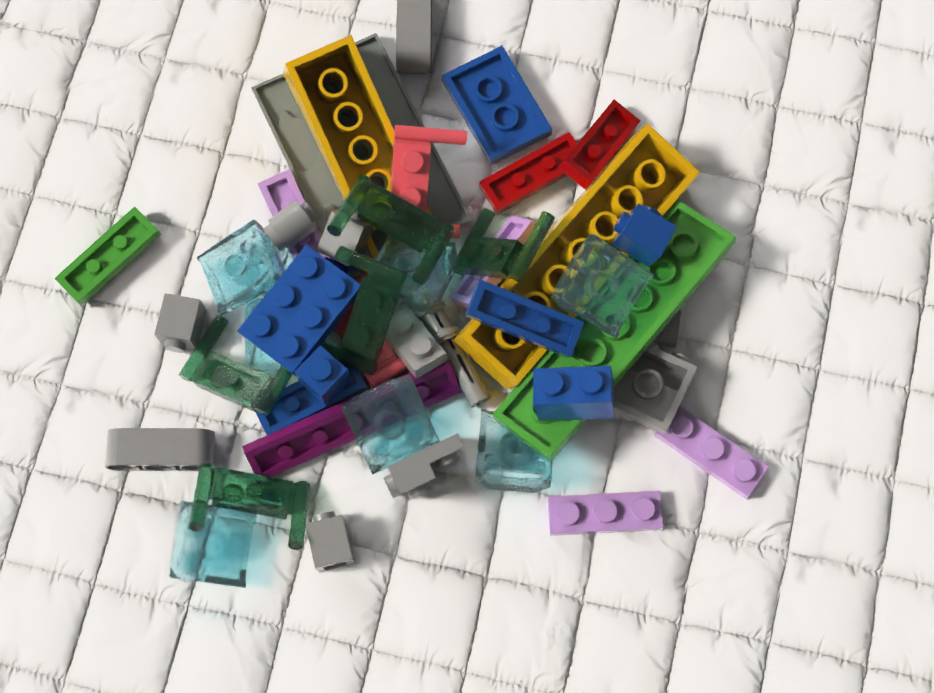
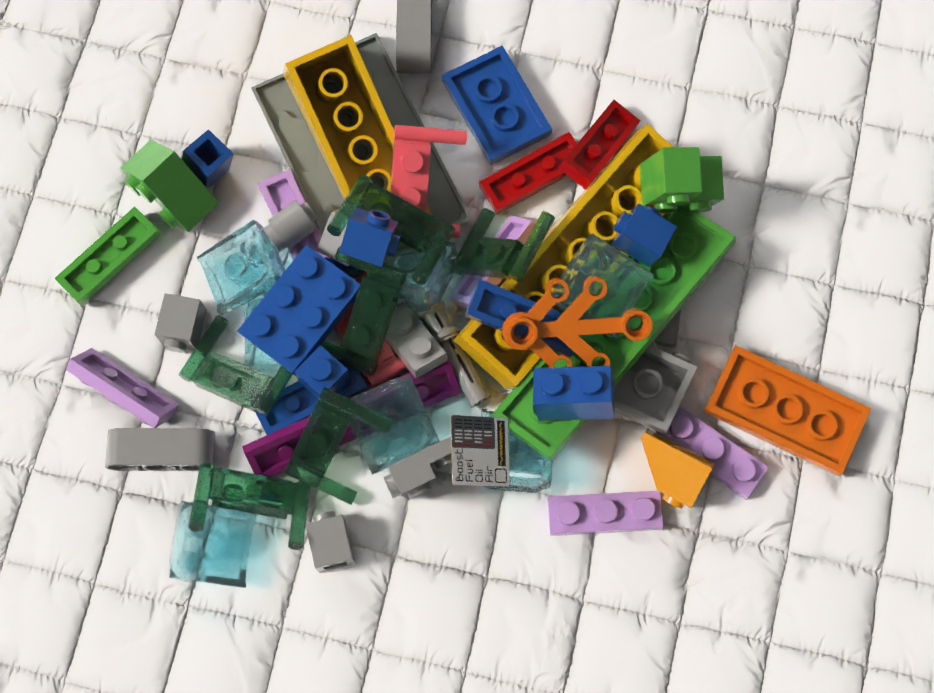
(122, 388): none -> lavender plate
(165, 178): none -> bright green brick
(208, 158): none -> blue brick
(322, 437): none -> clear green plate
(370, 236): none -> blue brick
(479, 451): none -> sticker
(569, 326): none -> orange plant
(675, 469): none -> light orange slope
(681, 179): none -> bright green brick
(787, 410): none -> orange plate

